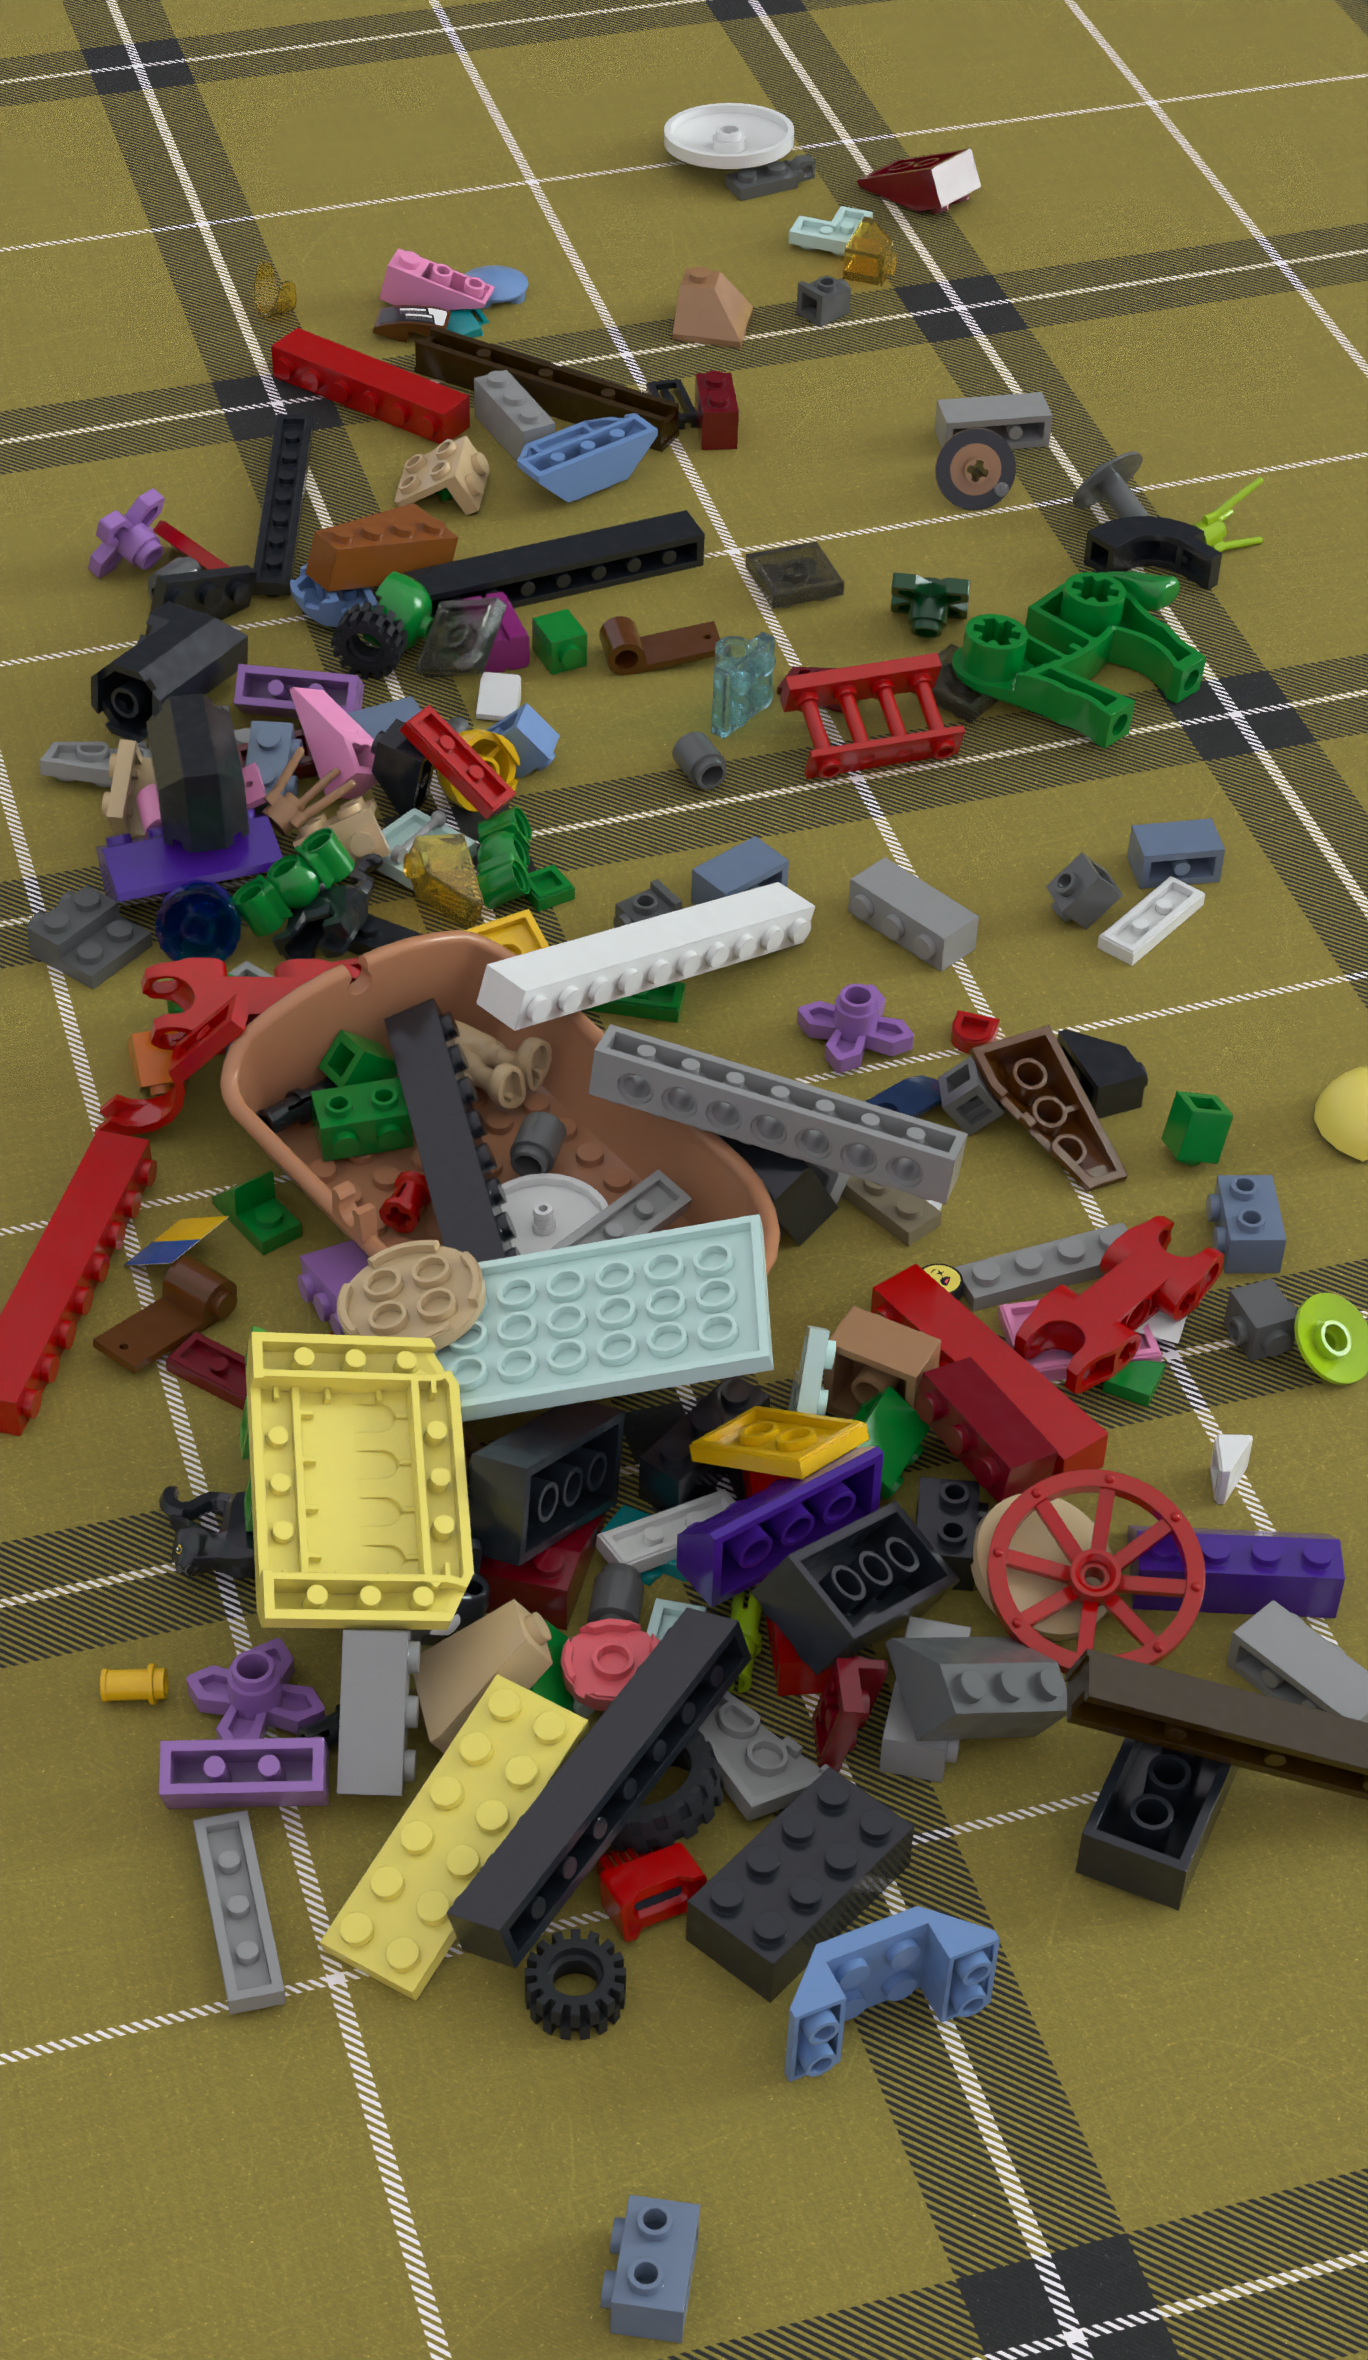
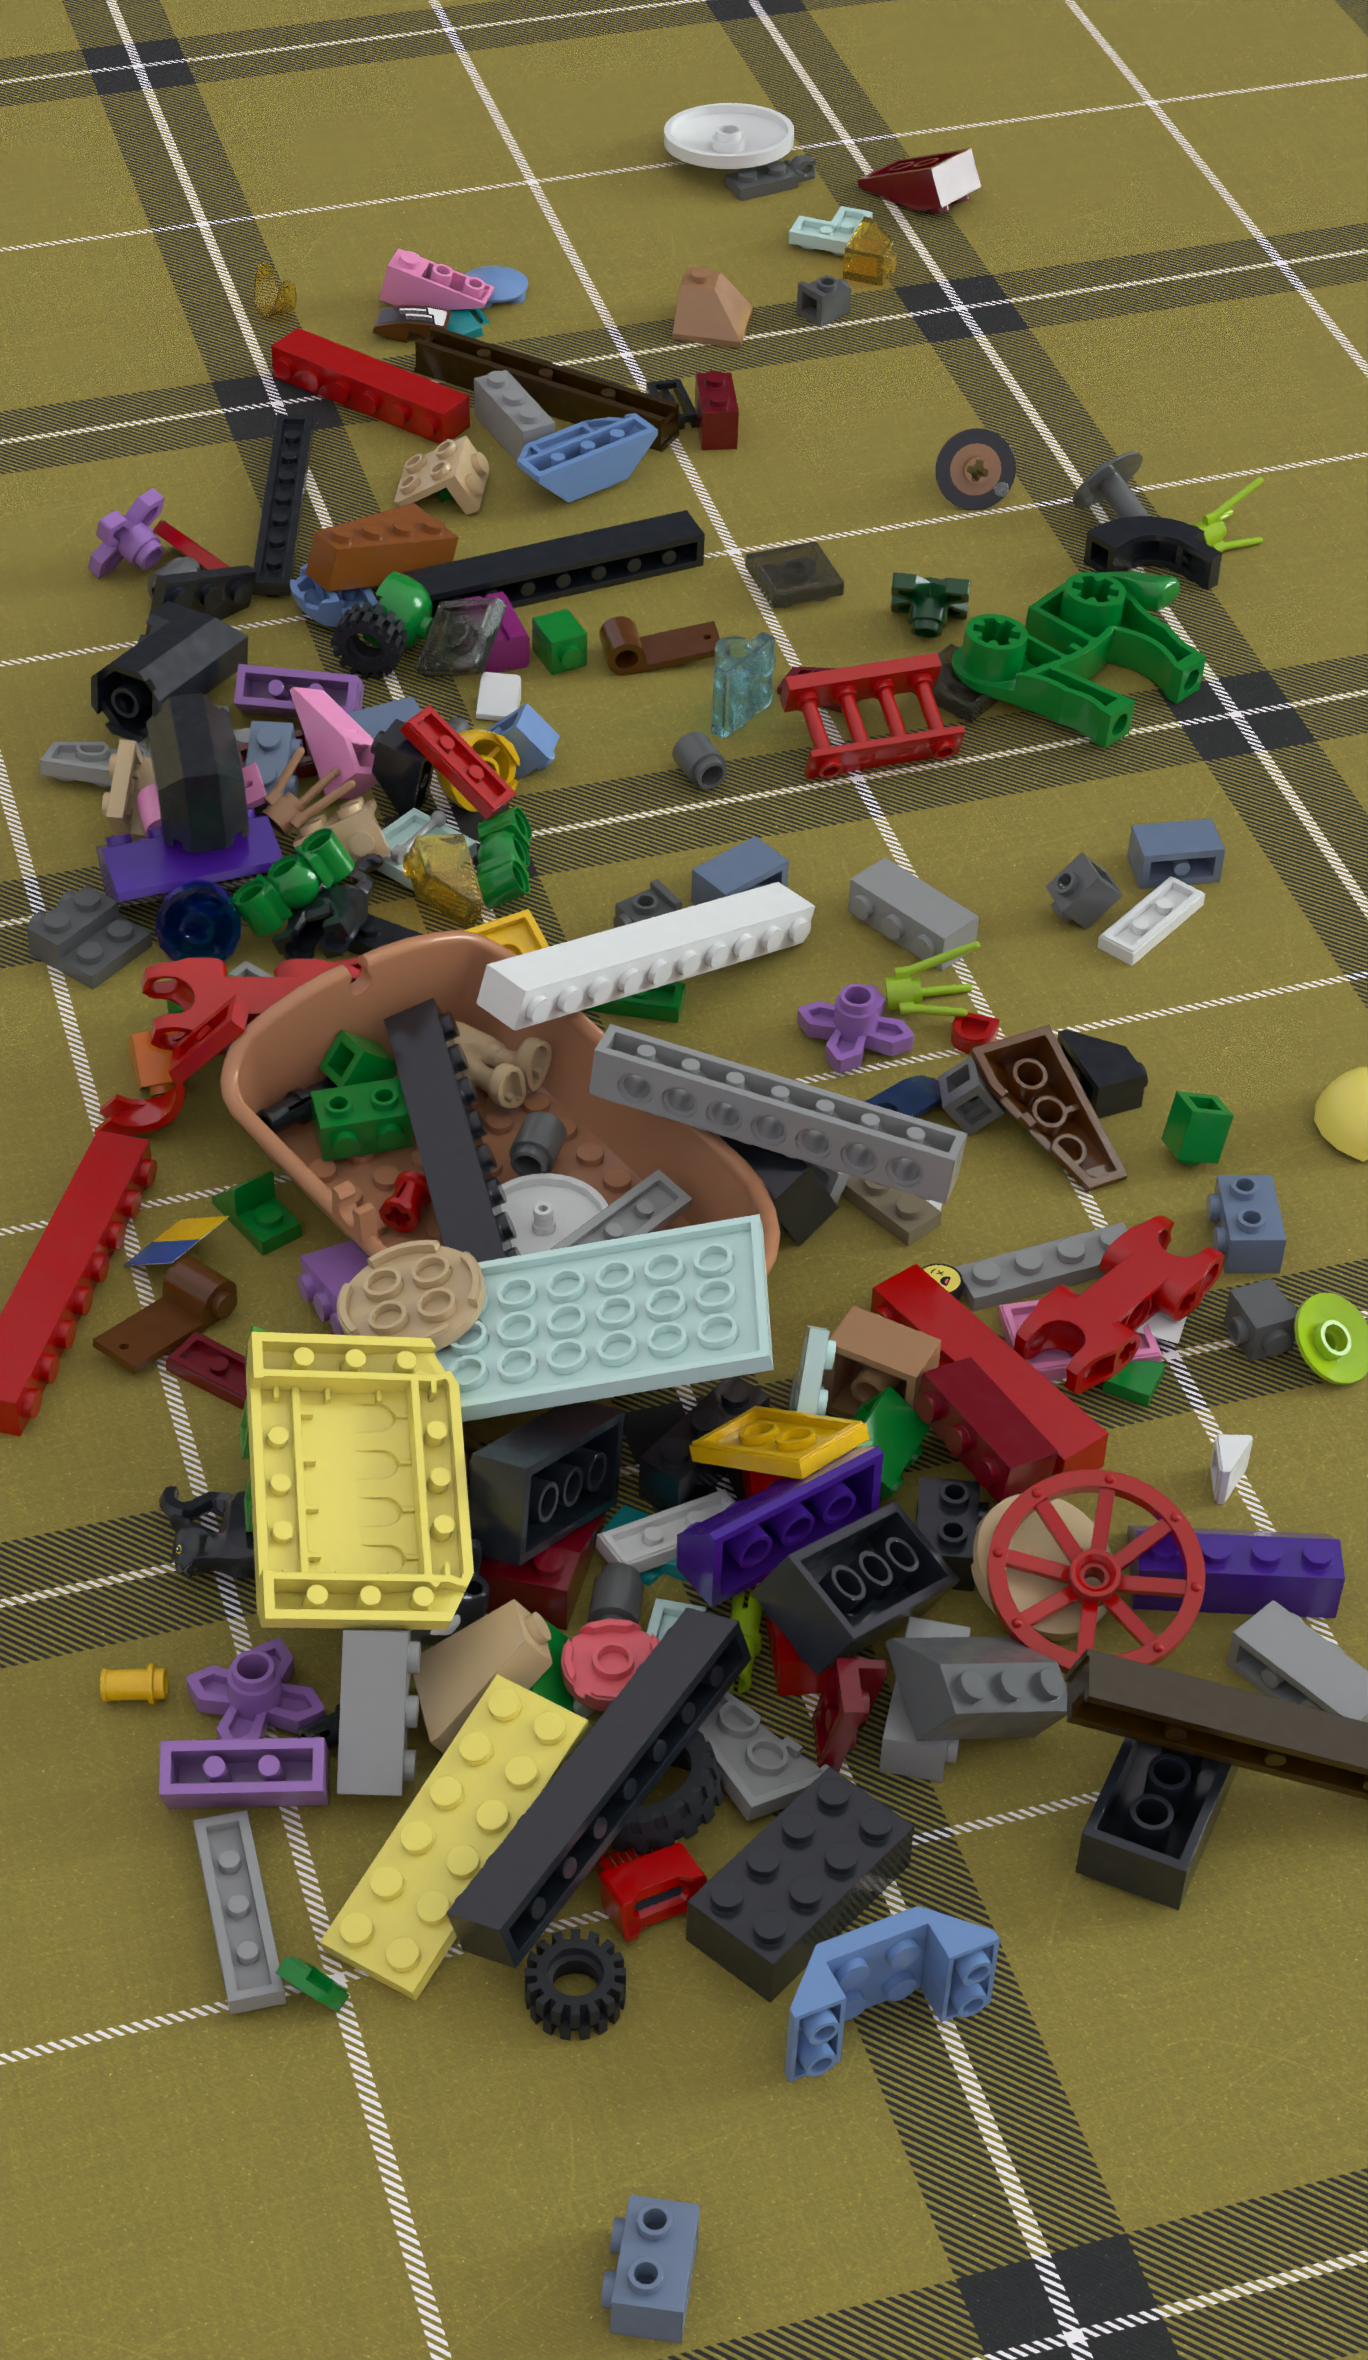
(313, 1982): none -> green tile
(549, 888): green tile -> none
(905, 991): none -> lime plant
(1018, 418): light grey brick -> none

